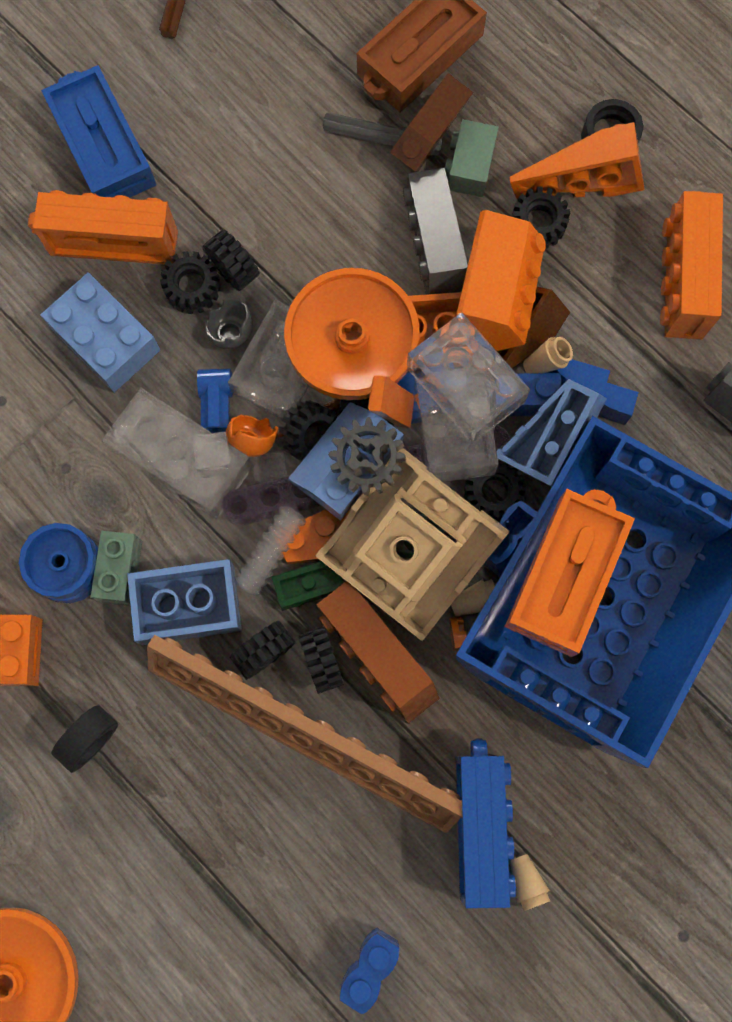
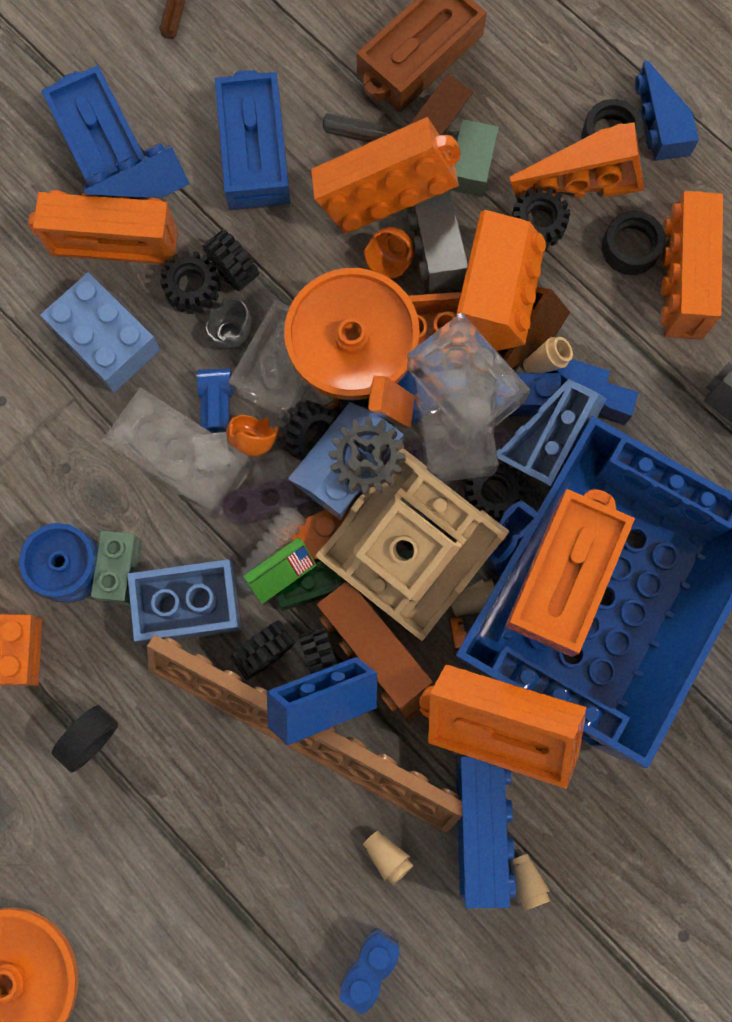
(149, 176): none -> blue slope
(252, 140): none -> blue piece
(280, 570): none -> bright green tile
(321, 700): none -> blue brick
(386, 175): none -> orange piece
(387, 857): none -> tan cone
(389, 252): none -> orange hair
(504, 725): none -> orange piece
(633, 220): none -> black tyre
(667, 117): none -> blue slope

